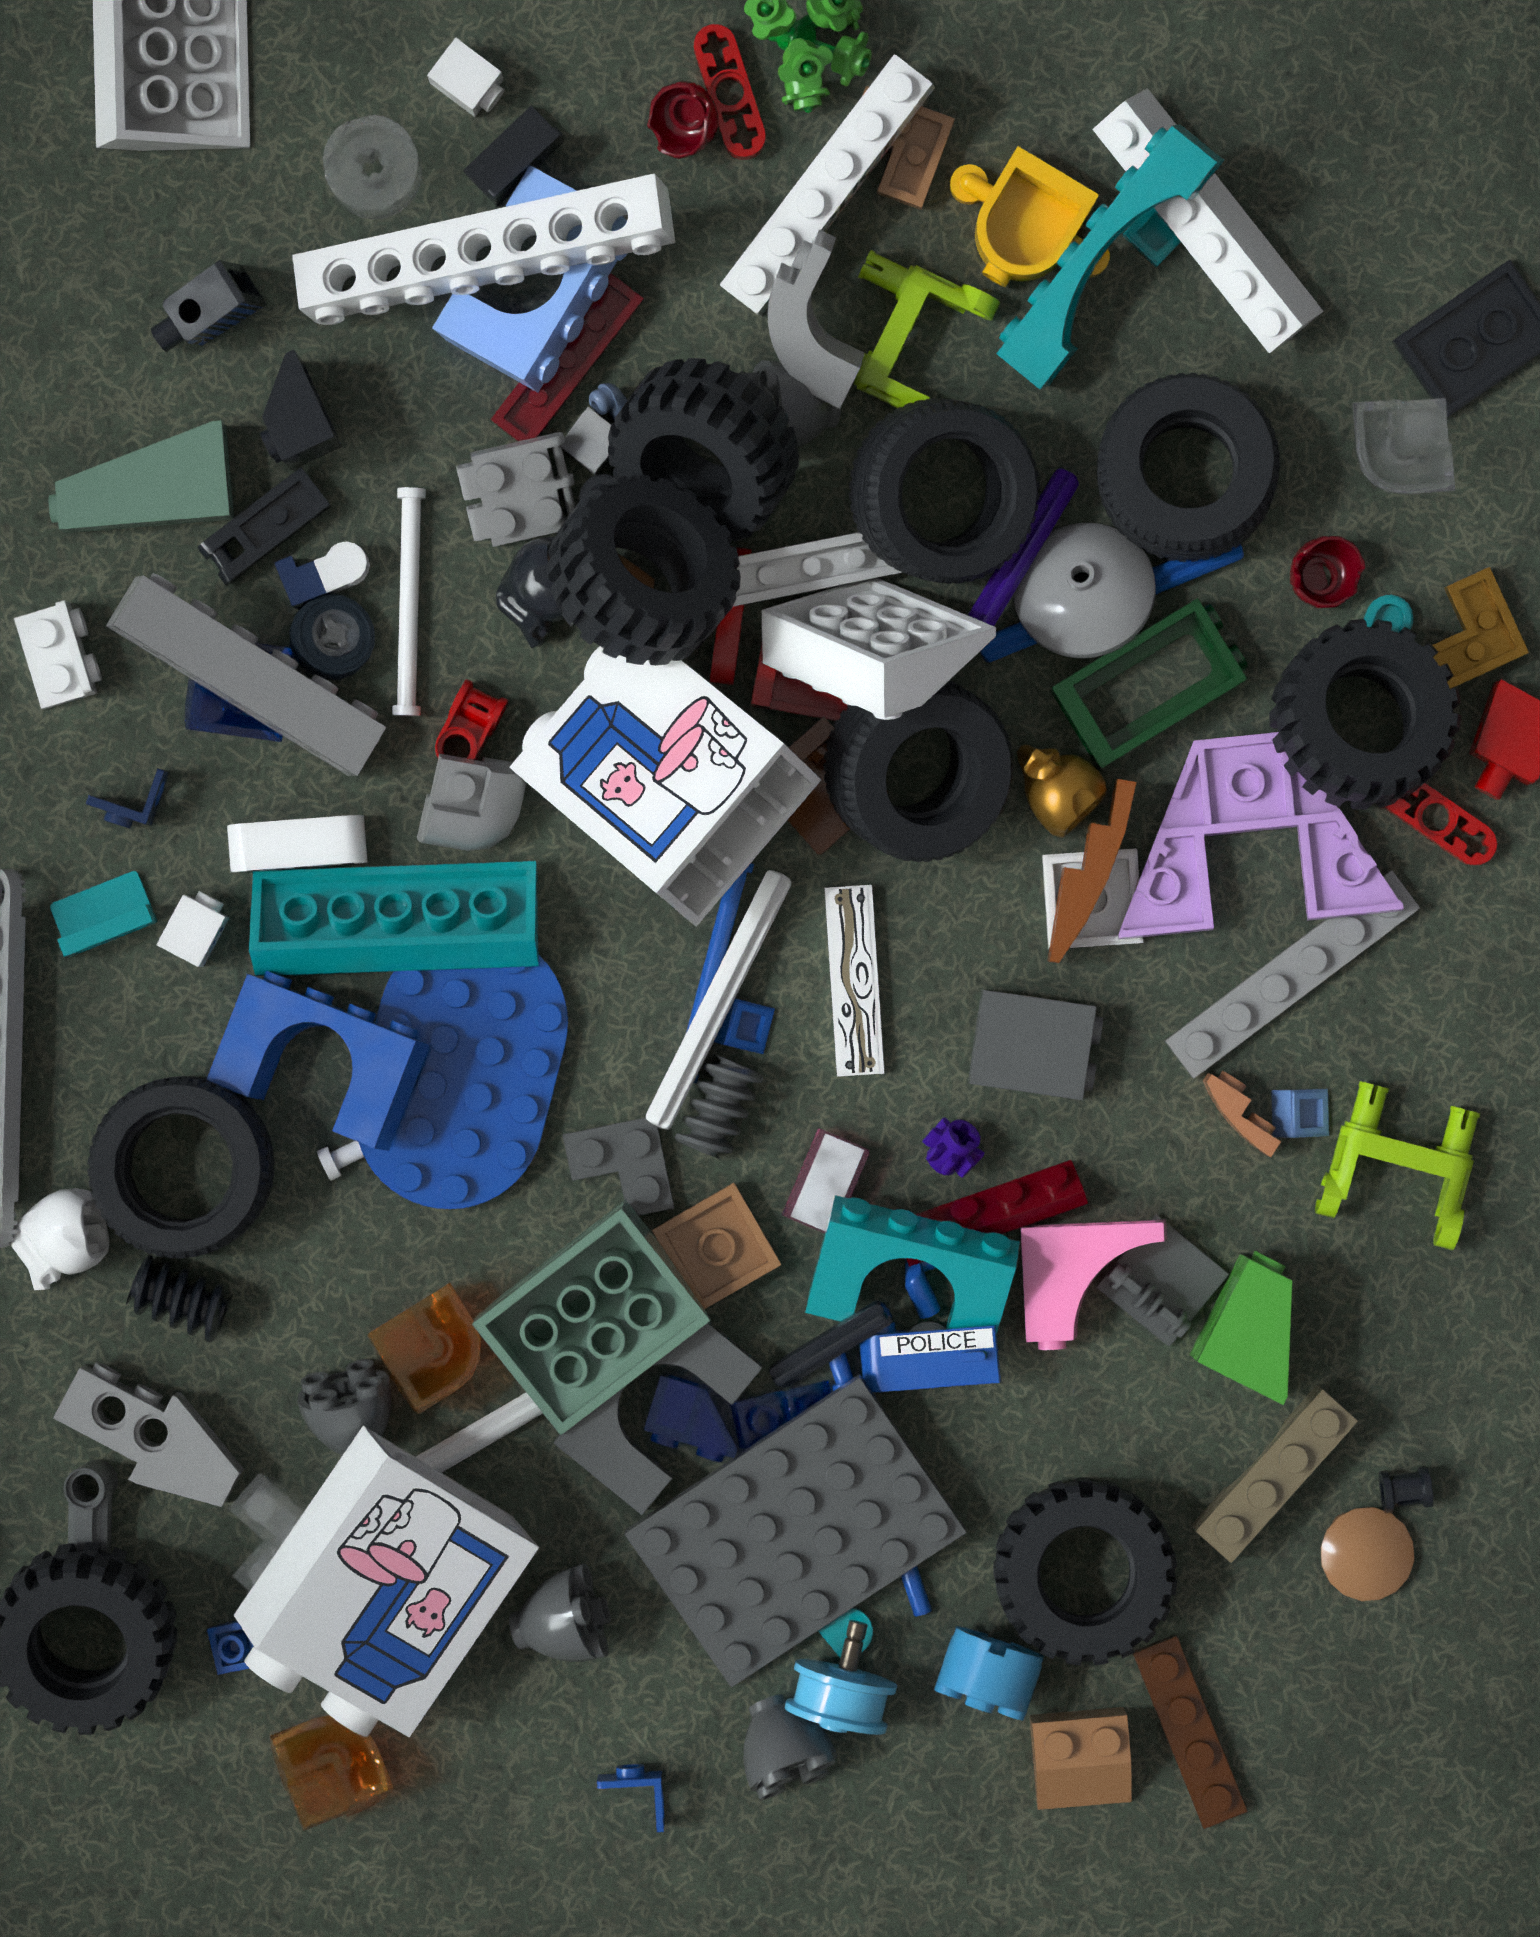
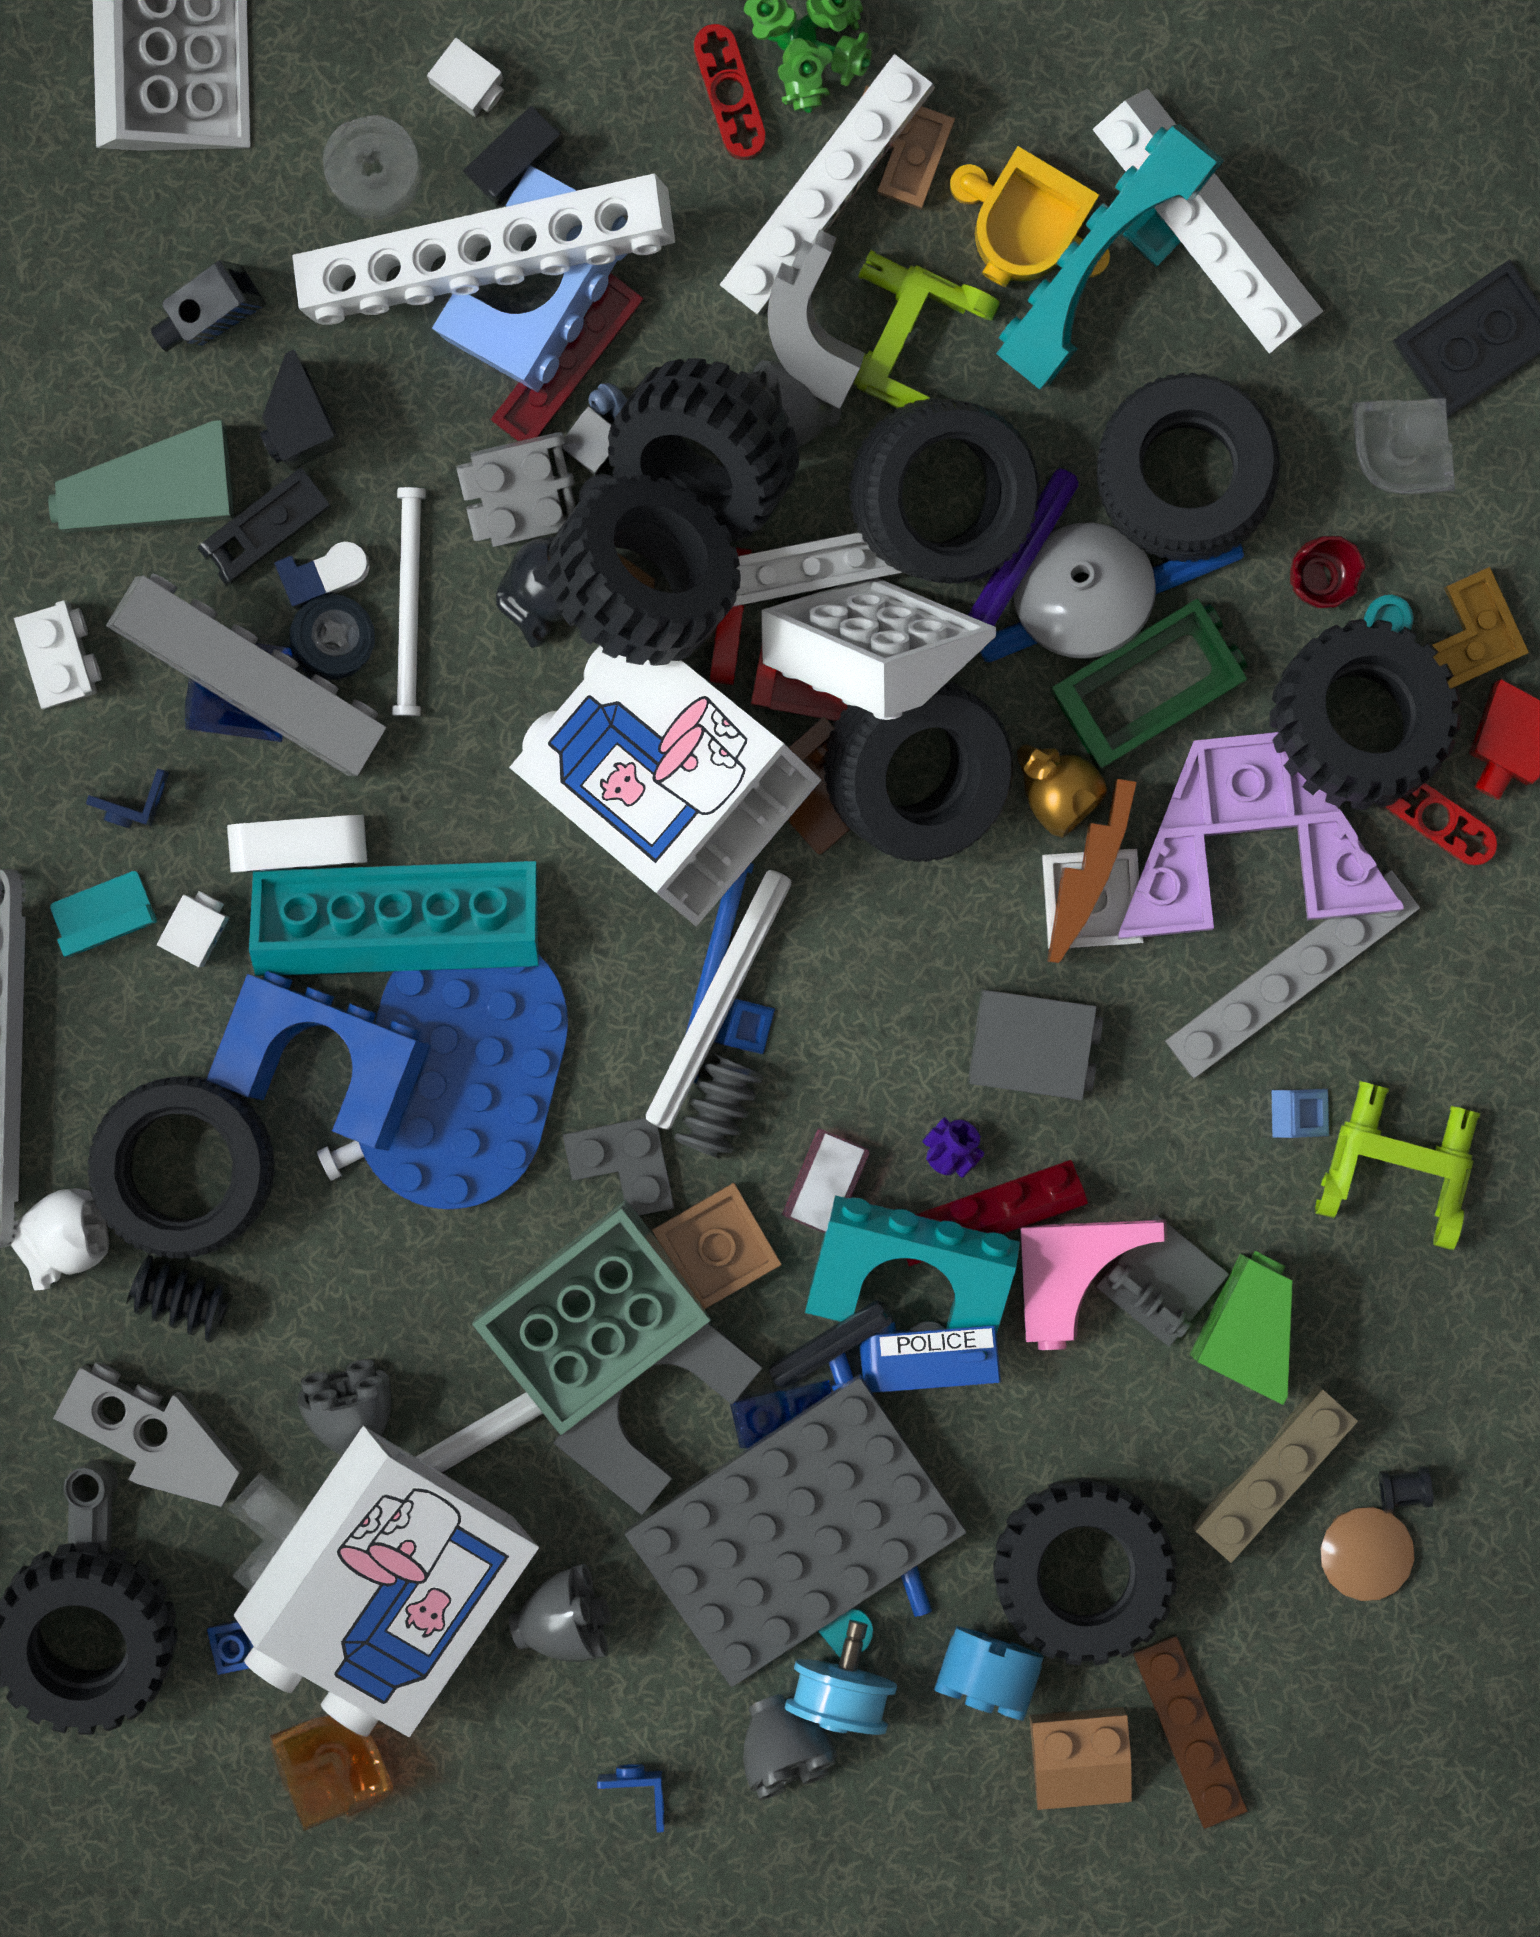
(429, 1348): clear orange brick -> none
(469, 722): red piece -> none
(471, 803): light grey brick -> none
(683, 119): dark red hair -> none
(689, 1415): clear blue slope -> none
(854, 980): white tile -> none
(920, 1289): blue arm -> none
(1229, 1100): nougat slope -> none

